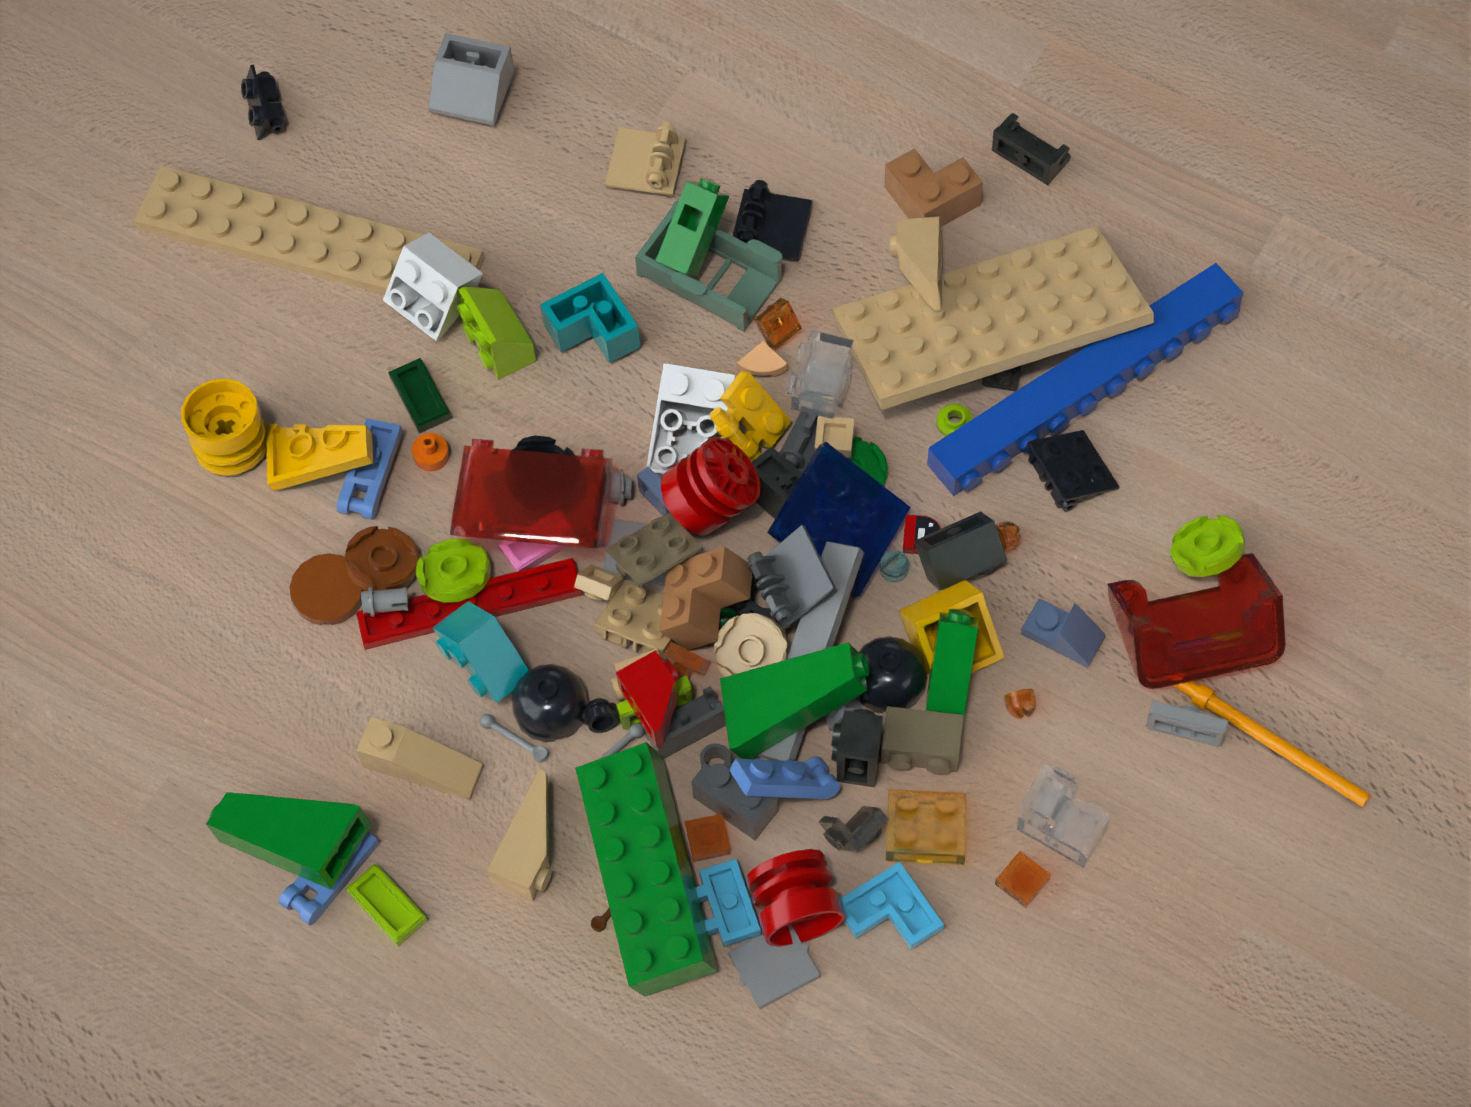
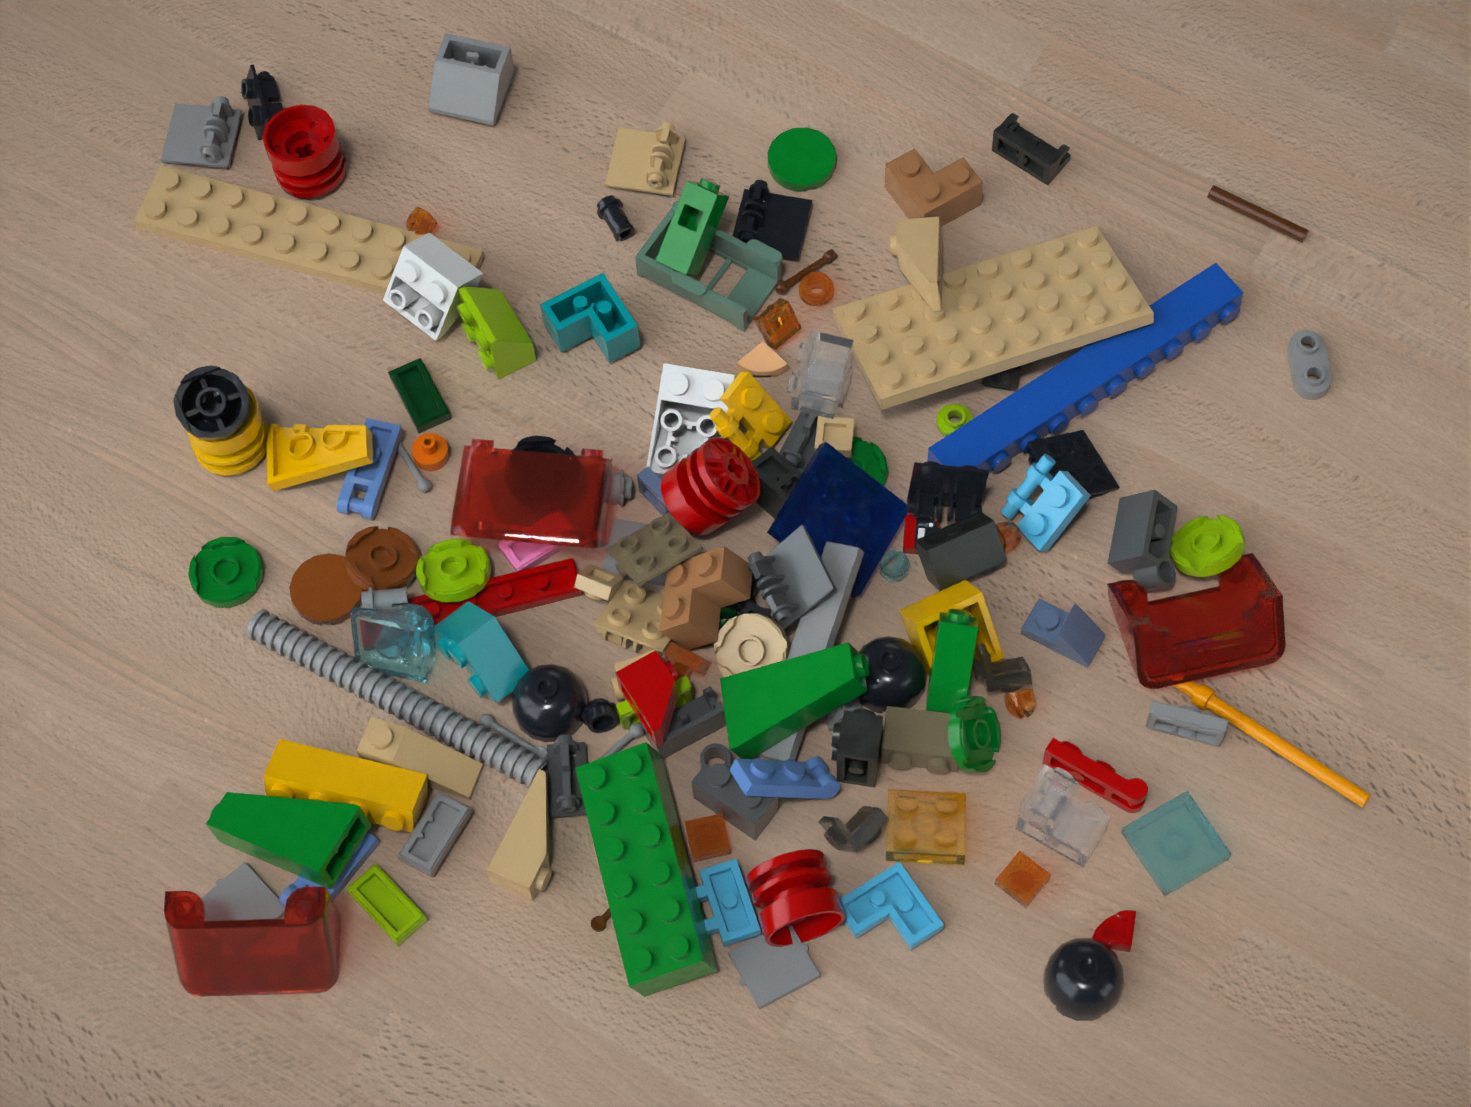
(202, 134): none -> light grey hinge
(211, 403): none -> black cylinder
(226, 572): none -> green tile
(242, 897): none -> light grey piece
(257, 954): none -> clear red windscreen
(304, 151): none -> red wheel
(383, 792): none -> yellow brick
(395, 641): none -> clear light blue slope
(395, 697): none -> light grey piece
(420, 221): none -> clear orange hinge
(423, 485): none -> light grey hinge
(435, 834): none -> light grey plate
(563, 782): none -> dark grey hinge
(611, 211): none -> black pin
(782, 286): none -> reddish brown hinge
(801, 159): none -> green tile
(812, 281): none -> clear orange plate
(947, 487): none -> black hinge
(973, 734): none -> green tile
(1001, 675): none -> clear smoke bracket
(1054, 507): none -> medium azure plate
(1083, 979): none -> black cylinder
(1097, 776): none -> red plate
(1117, 931): none -> red tile
(1144, 539): none -> dark grey hinge
(1176, 843): none -> clear light blue tile
(1258, 214): none -> reddish brown bar
(1309, 362): none -> light grey plate

